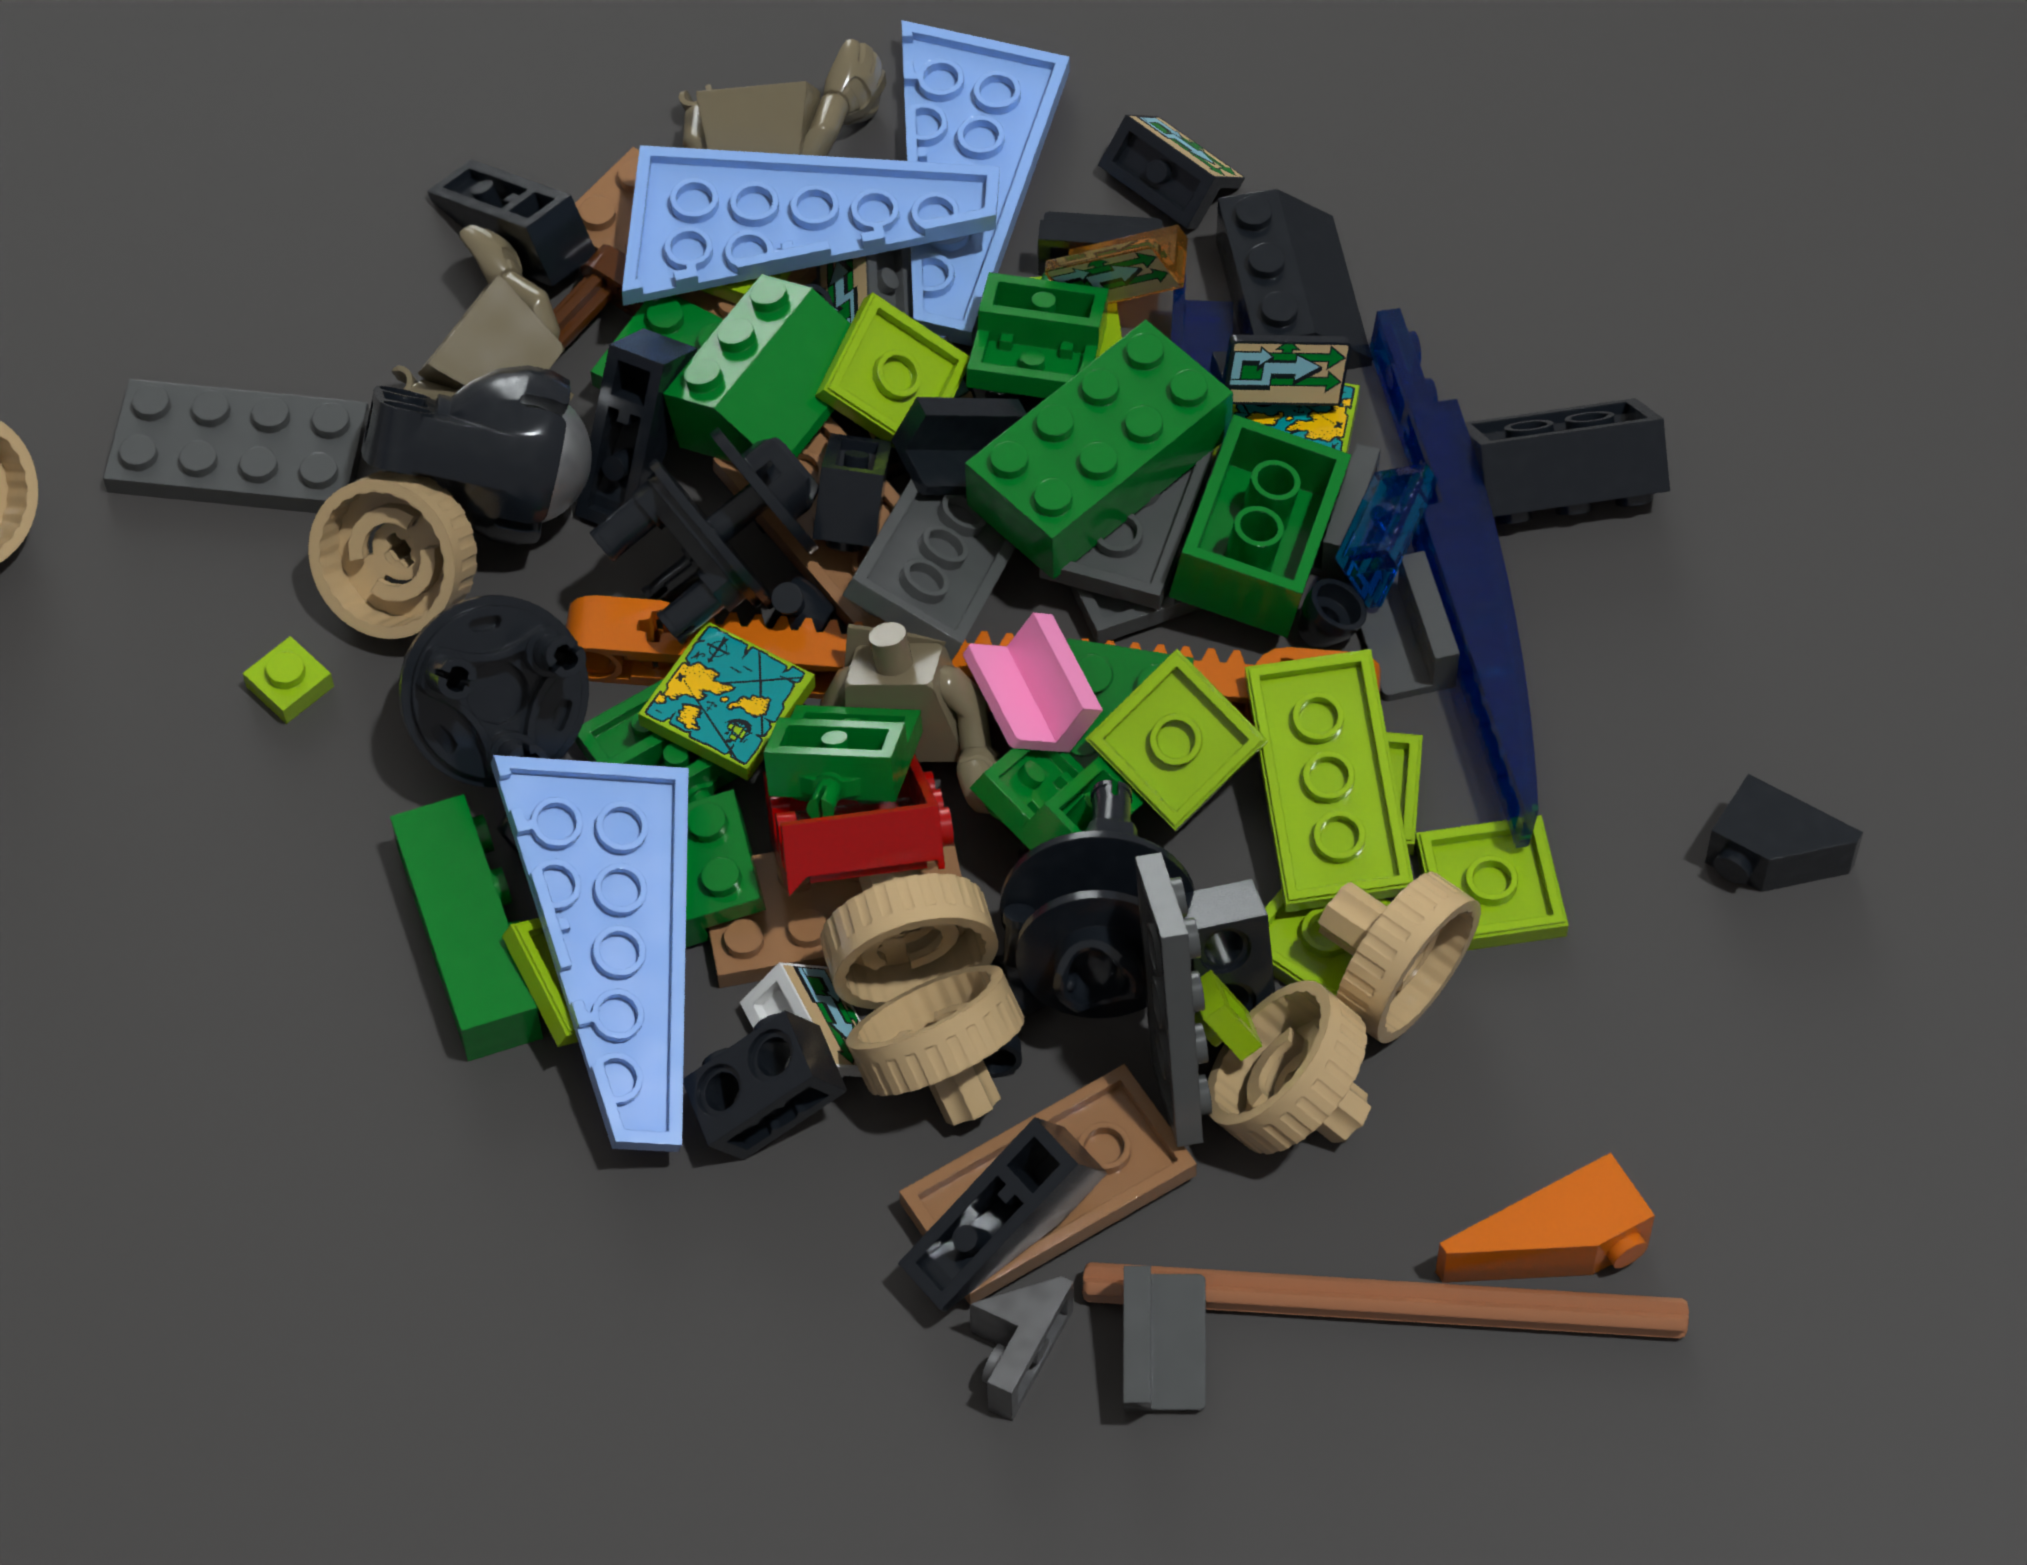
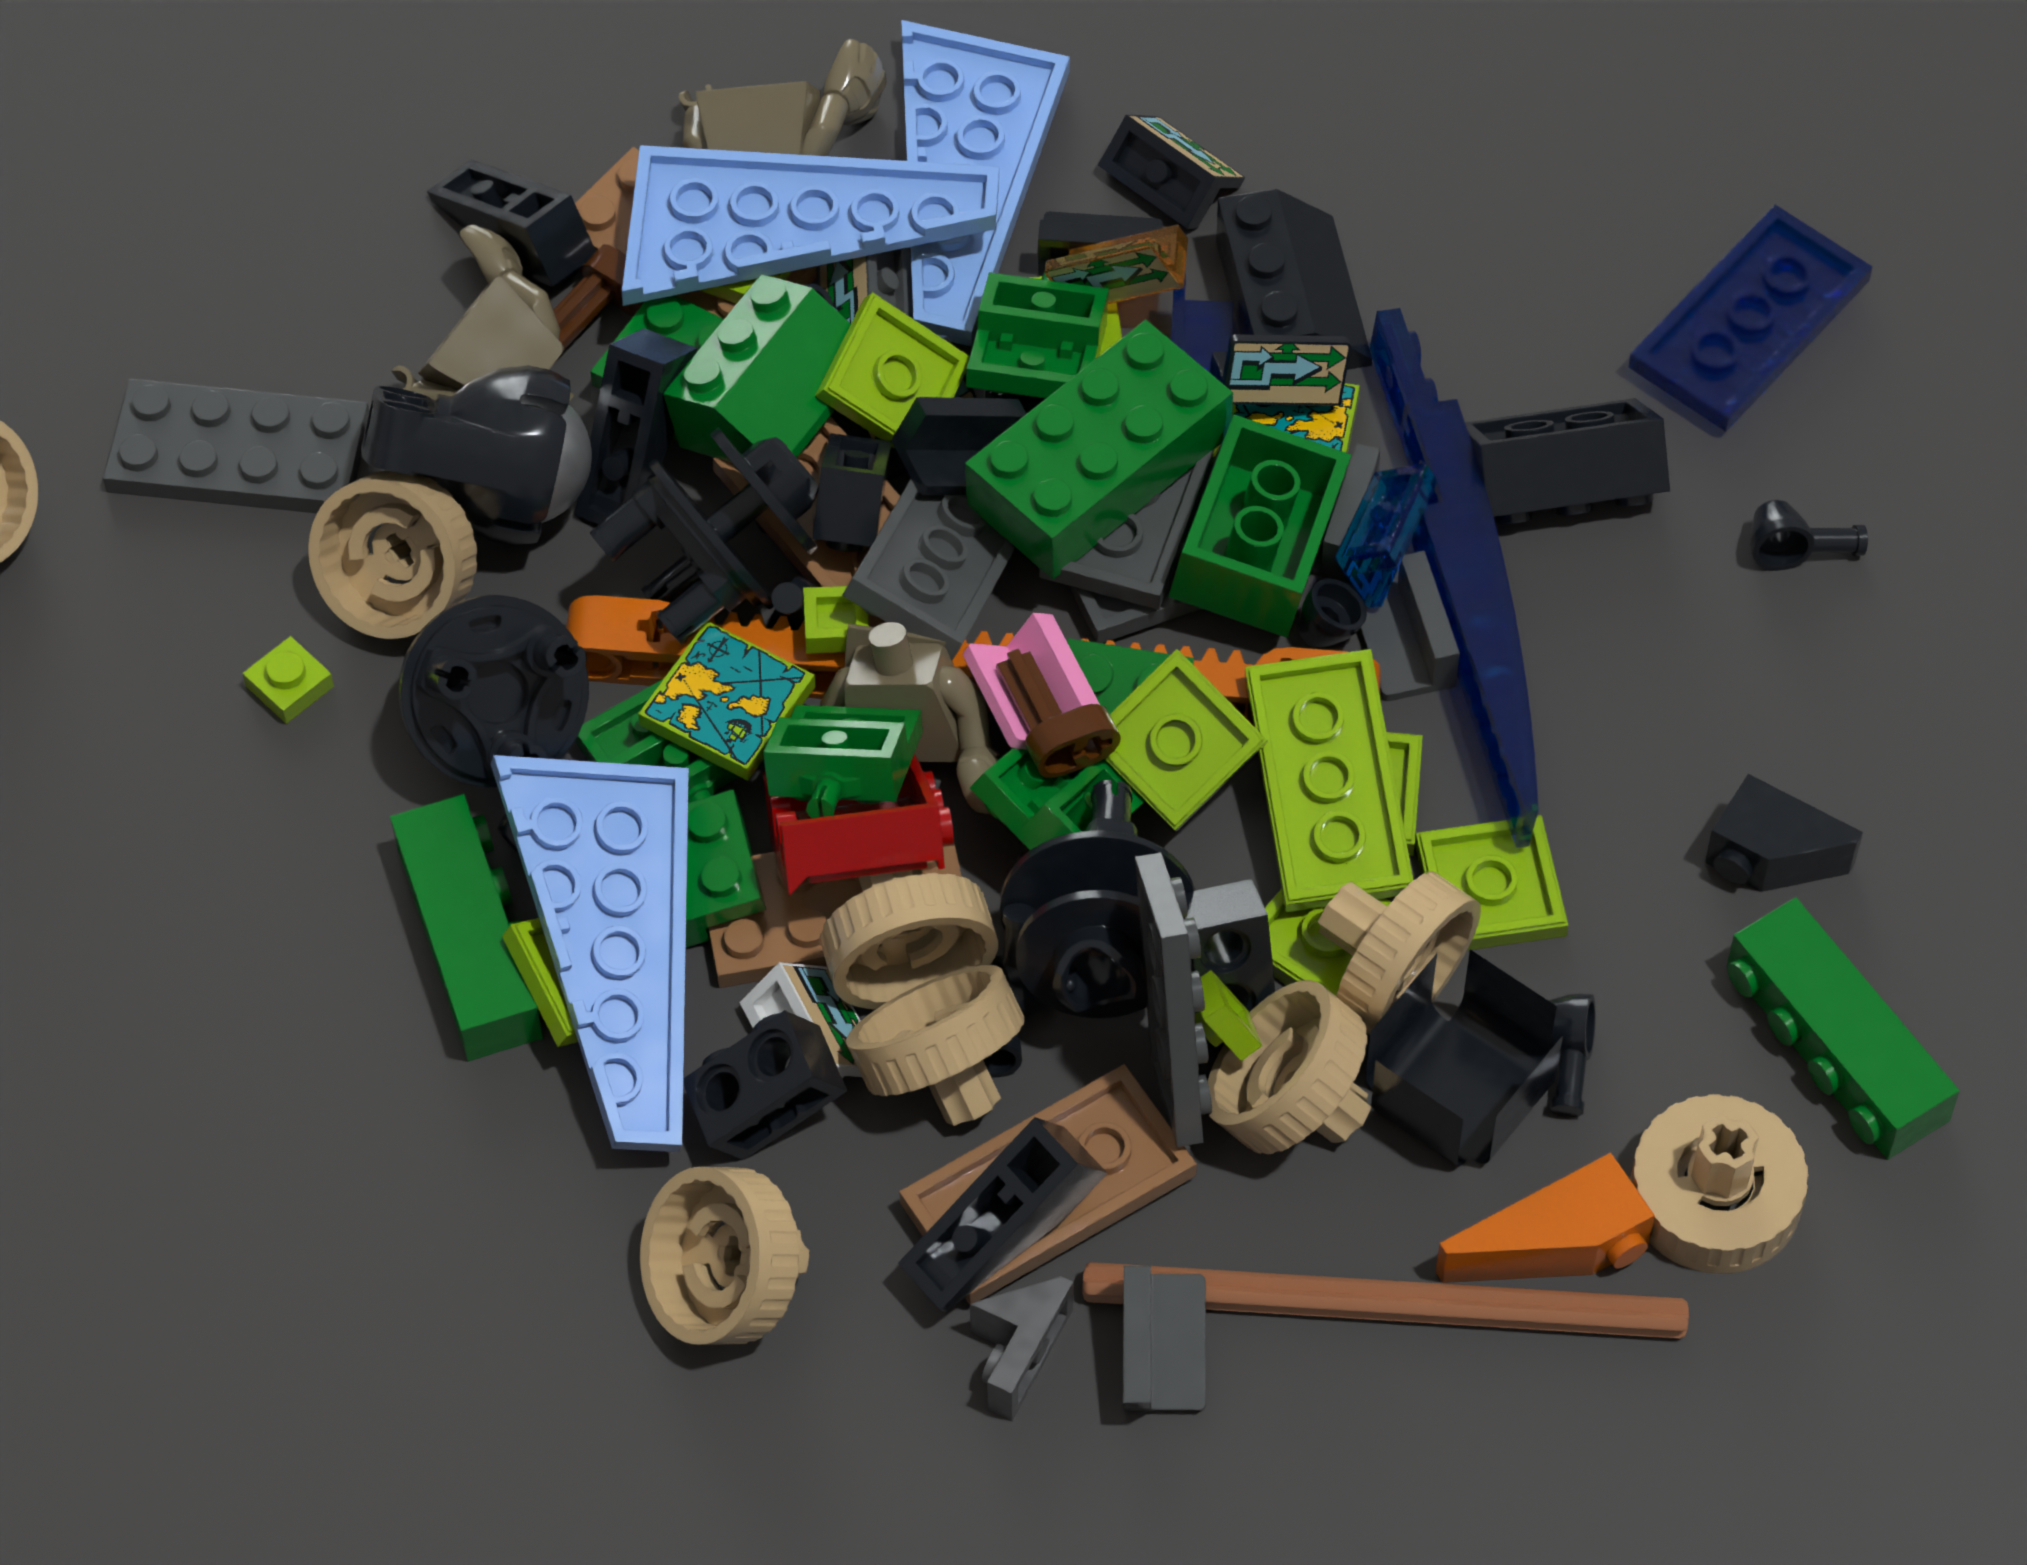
(750, 1255): none -> tan piece
(828, 618): none -> lime plate
(1056, 740): none -> reddish brown piece
(1466, 1078): none -> black piece
(1576, 1023): none -> black bar
(1720, 1148): none -> tan piece
(1750, 317): none -> clear blue plate
(1784, 539): none -> black bar
(1841, 1029): none -> green brick

